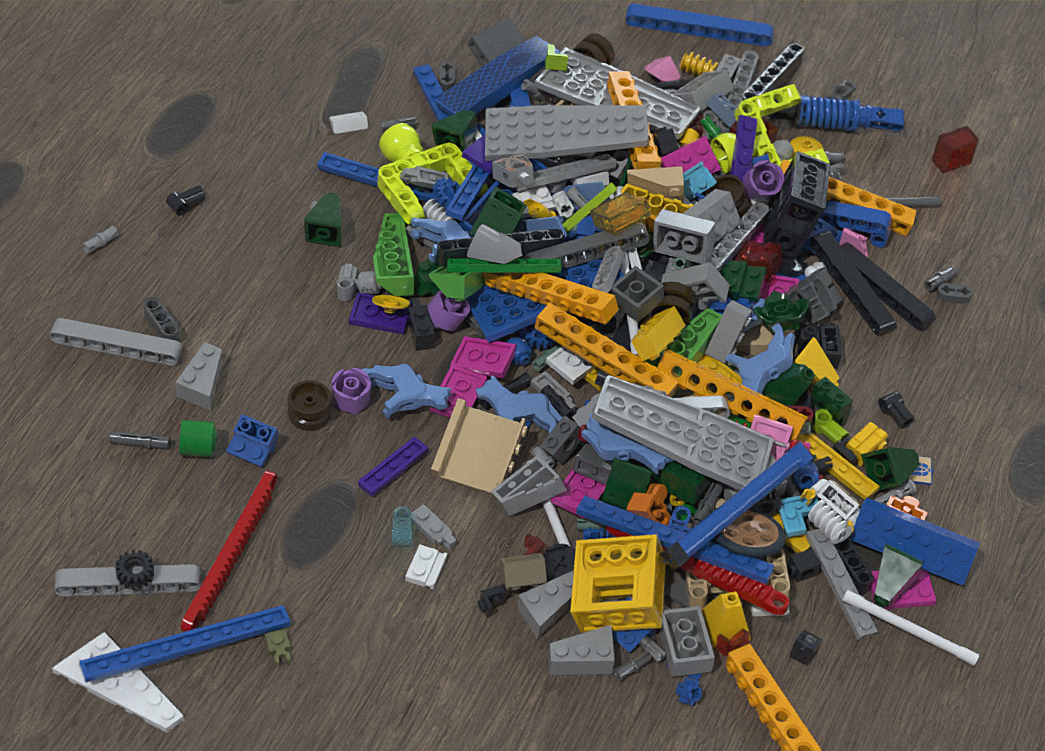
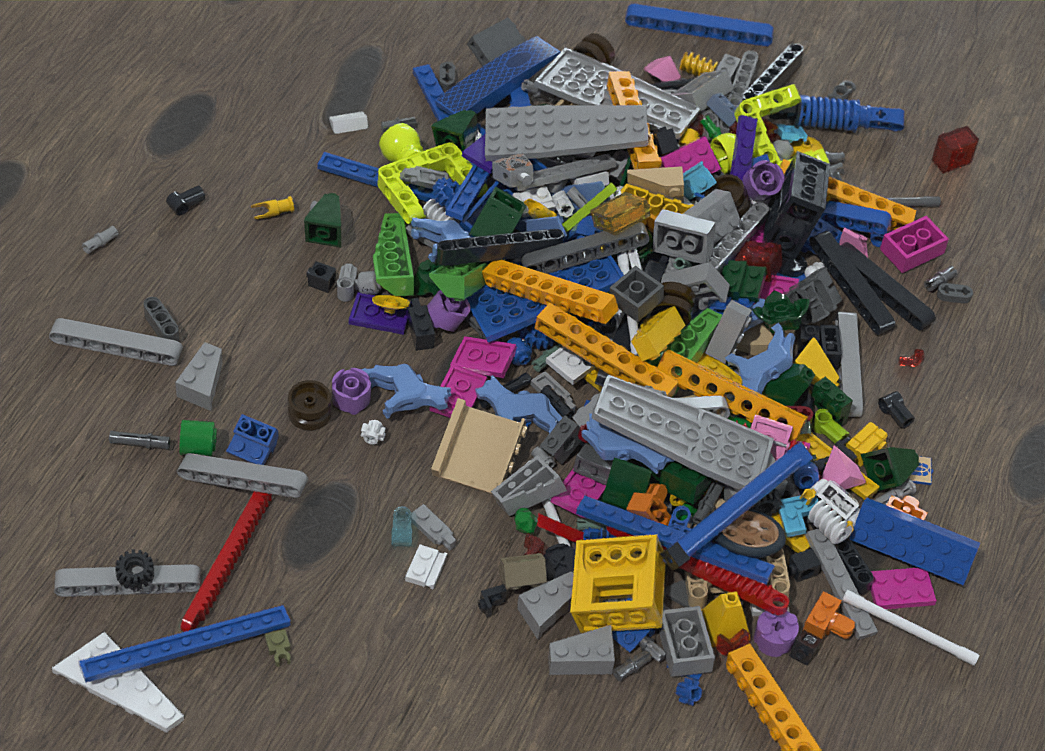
(242, 475): none -> light grey beam
(275, 207): none -> yellow piece
(321, 276): none -> black brick
(373, 432): none -> white gear
(393, 466): dark purple plate -> none
(493, 246): light grey panel -> none
(514, 266): green tile -> none
(525, 521): none -> green rock
(555, 61): lime panel -> none
(559, 528): none -> red sticker
(608, 269): light grey beam -> none
(776, 633): none -> medium lavender brick
(790, 133): none -> medium azure plate
(826, 619): none -> orange brick
(842, 470): none -> bright pink slope
(849, 366): none -> light grey beam
(895, 576): slope -> none
(912, 361): none -> clear red arm
(914, 244): none -> dark pink brick

